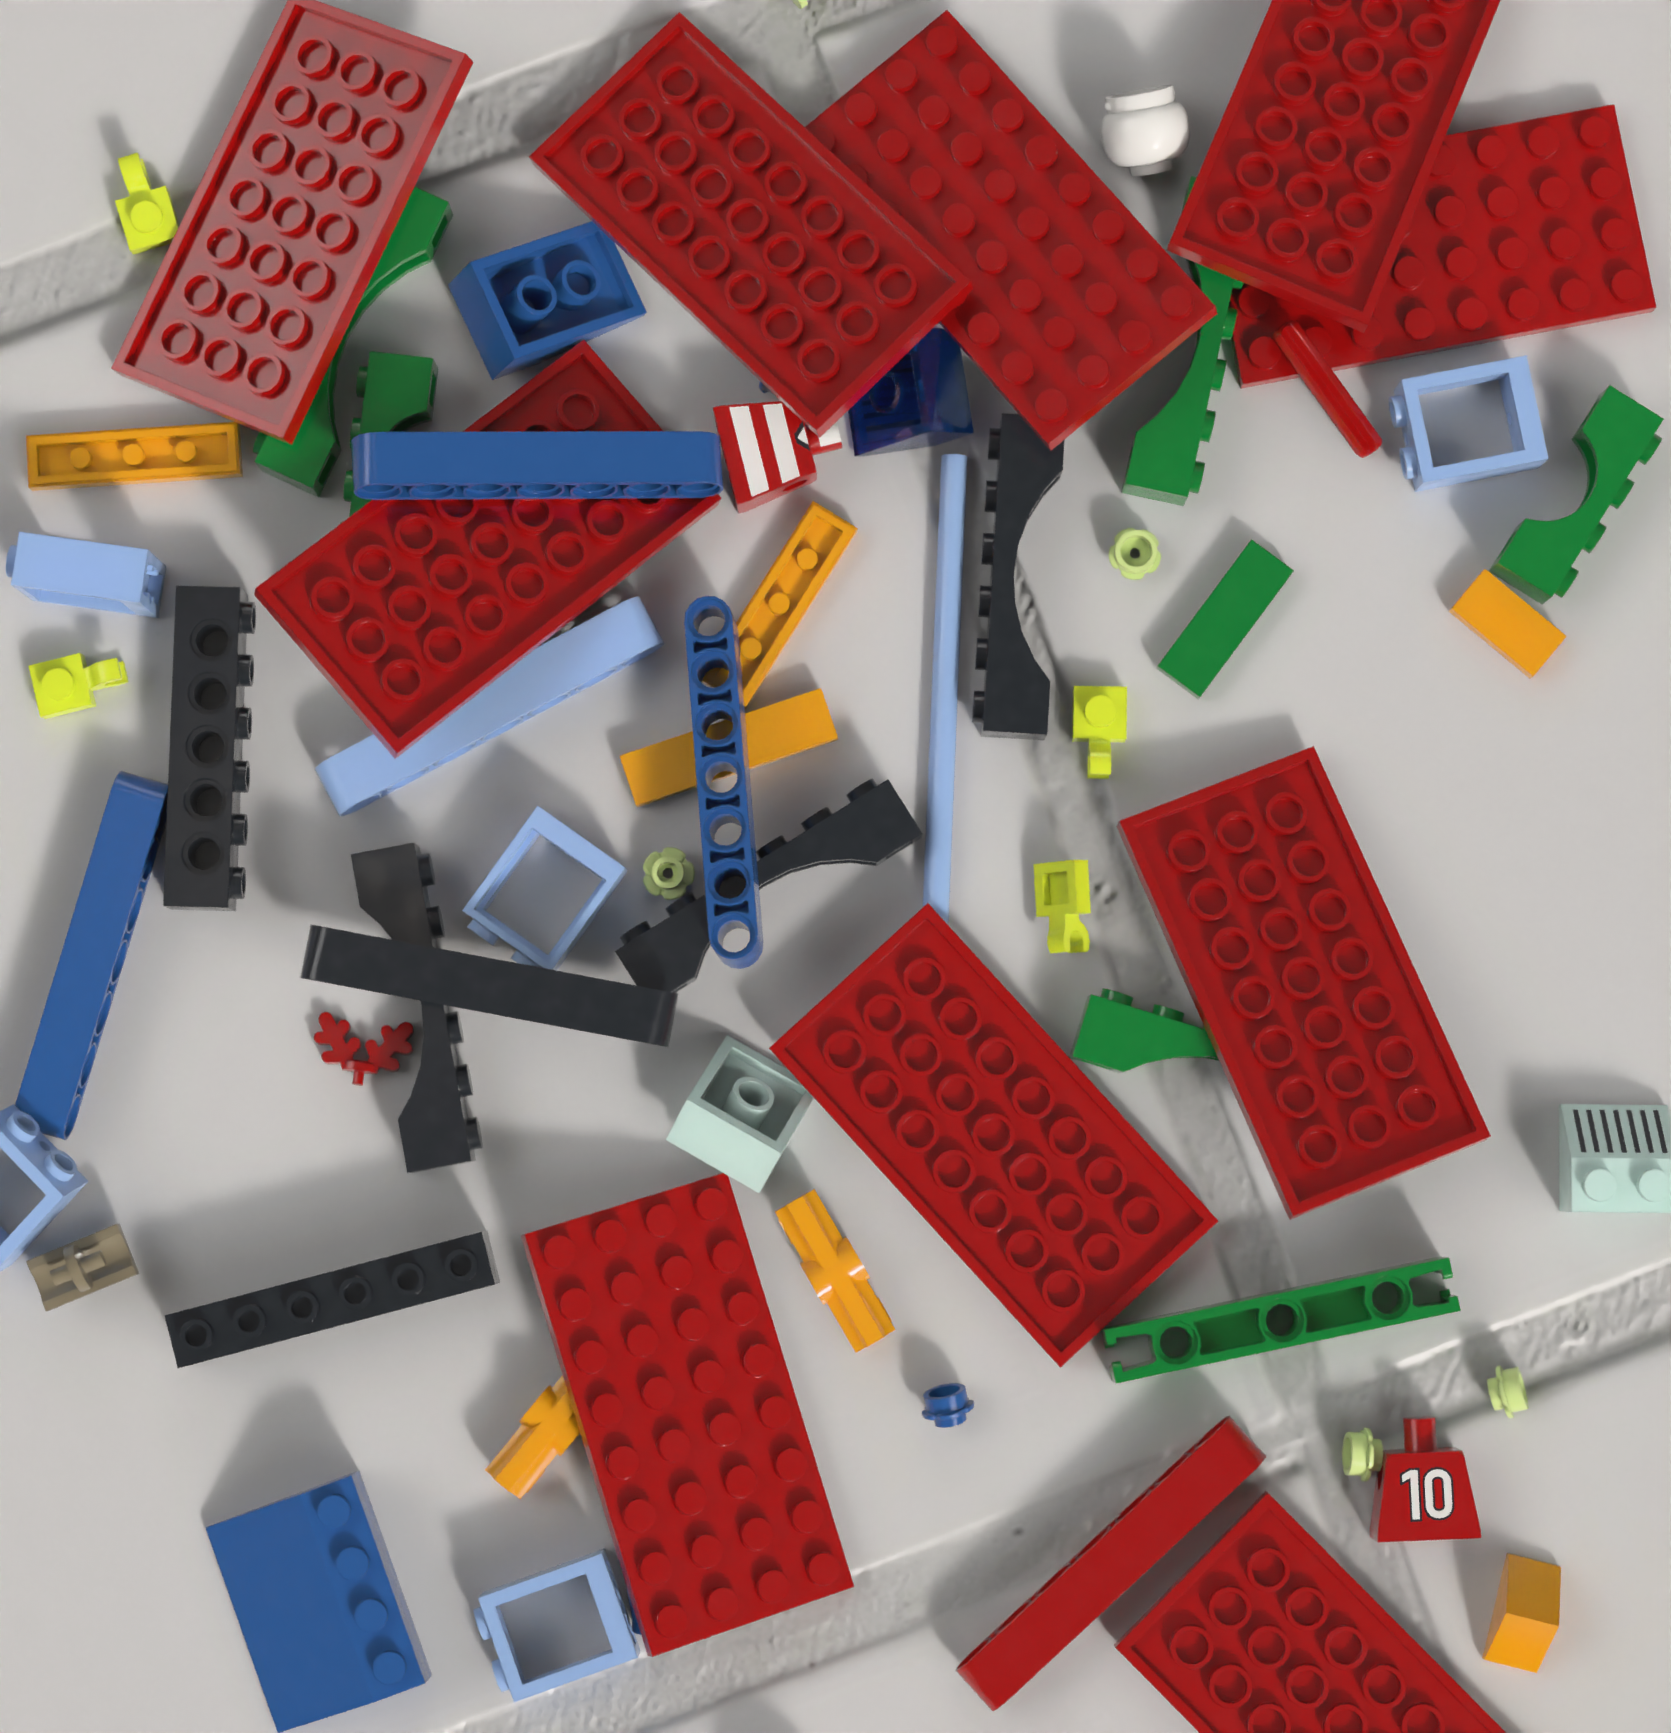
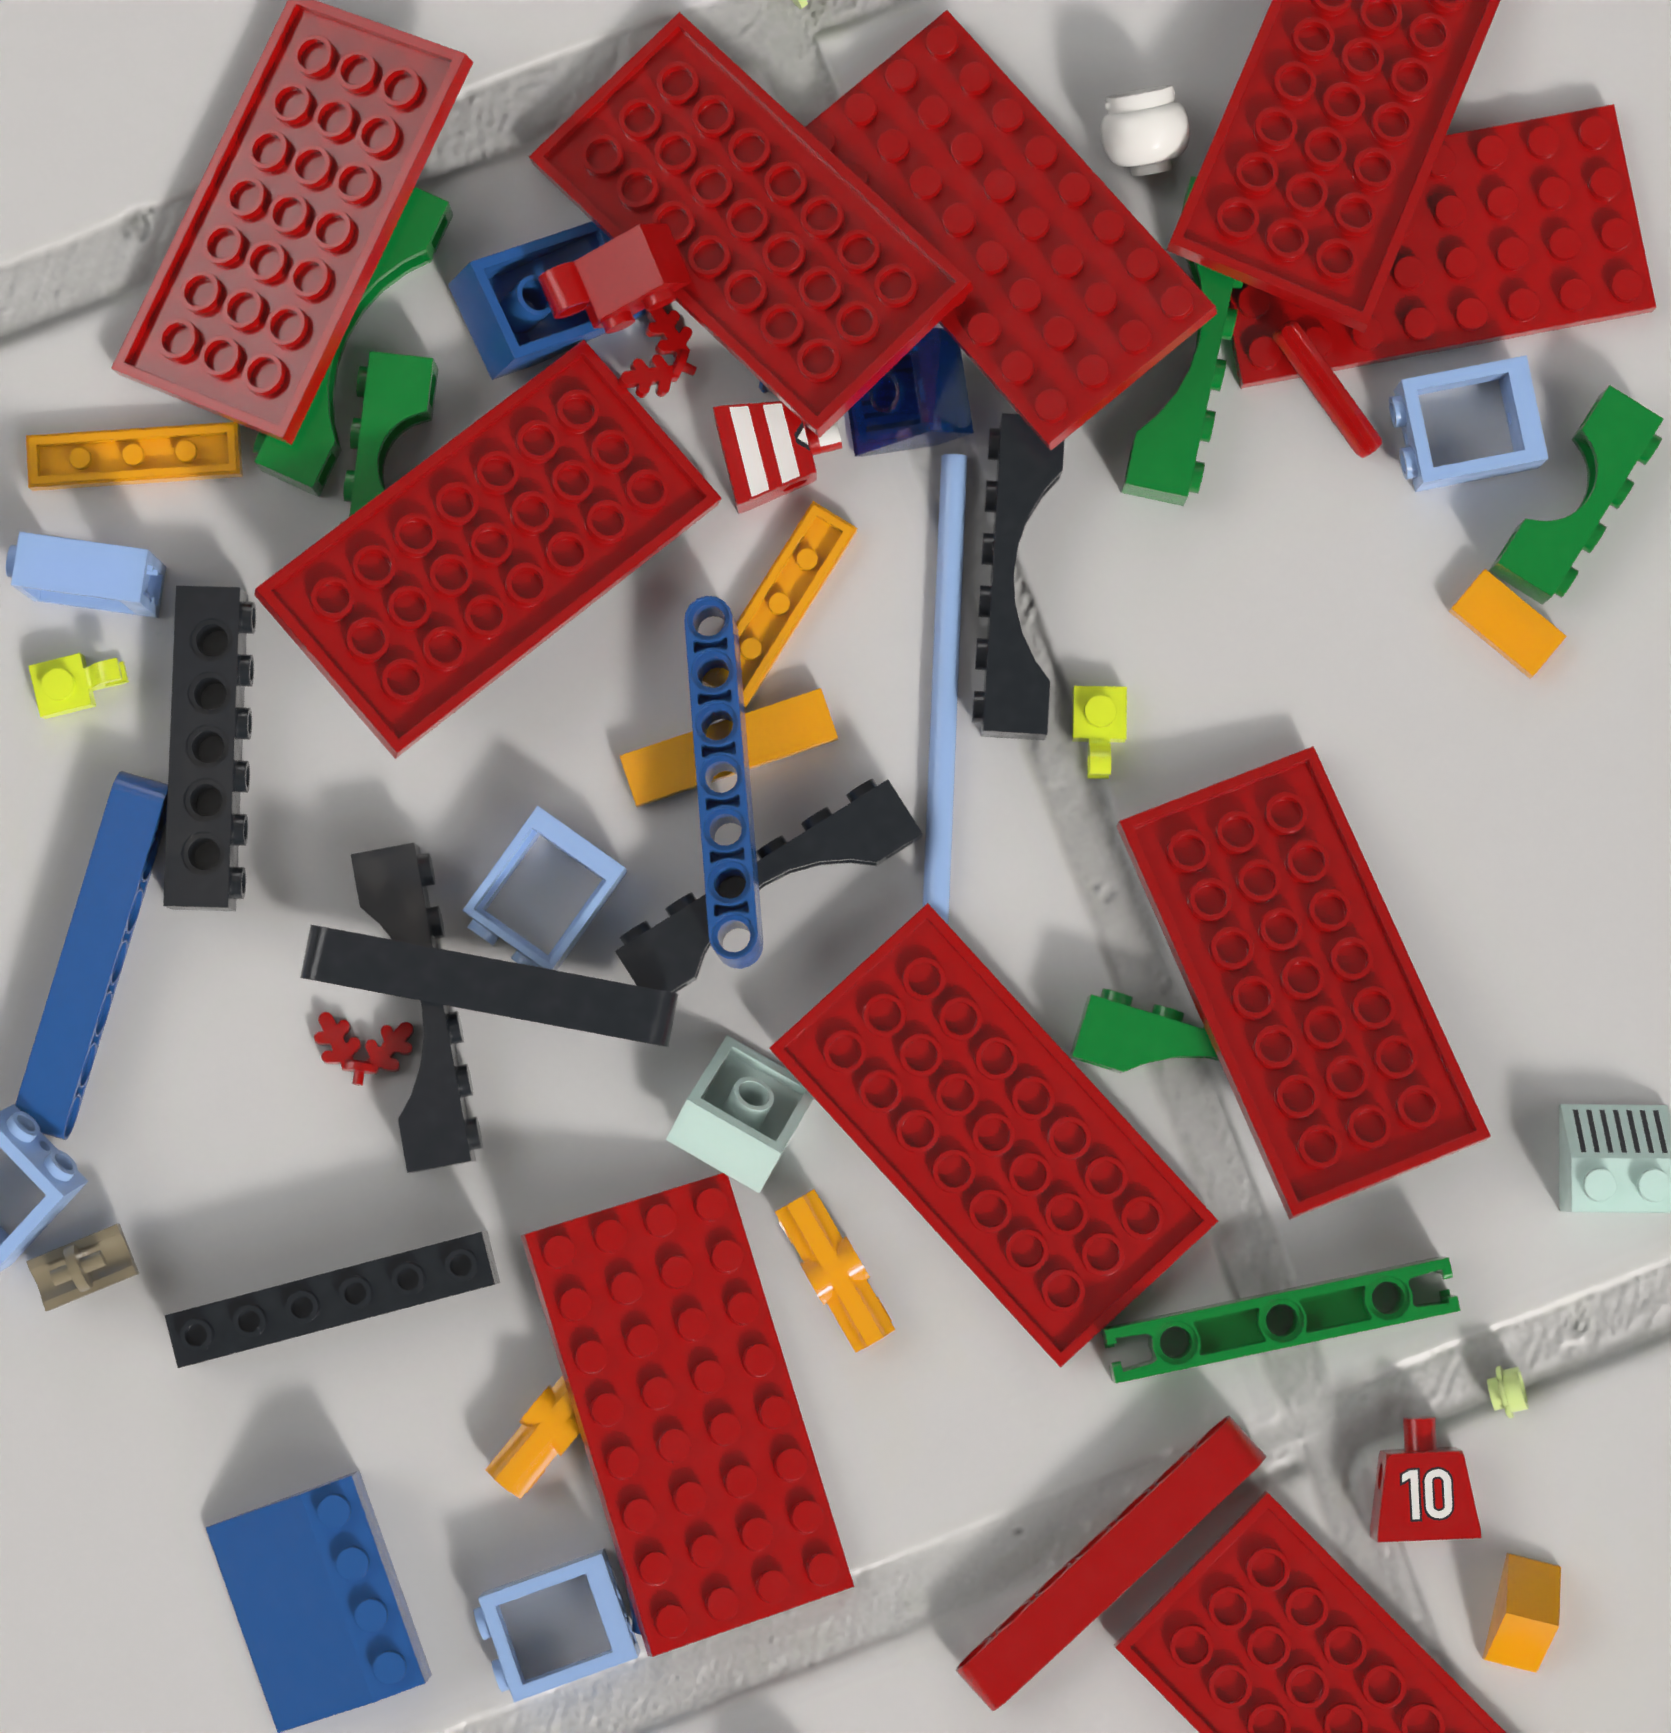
(148, 212): neon yellow plate -> none
(527, 689): light blue beam -> none
(536, 465): blue beam -> none
(619, 278): none -> red hinge
(660, 372): none -> red animal
(682, 873): yellowish green plate -> none
(947, 1405): blue plate -> none
(1062, 895): neon yellow plate -> none
(1131, 539): yellowish green plate -> none
(1224, 619): green tile -> none
(1361, 1454): yellowish green plate -> none

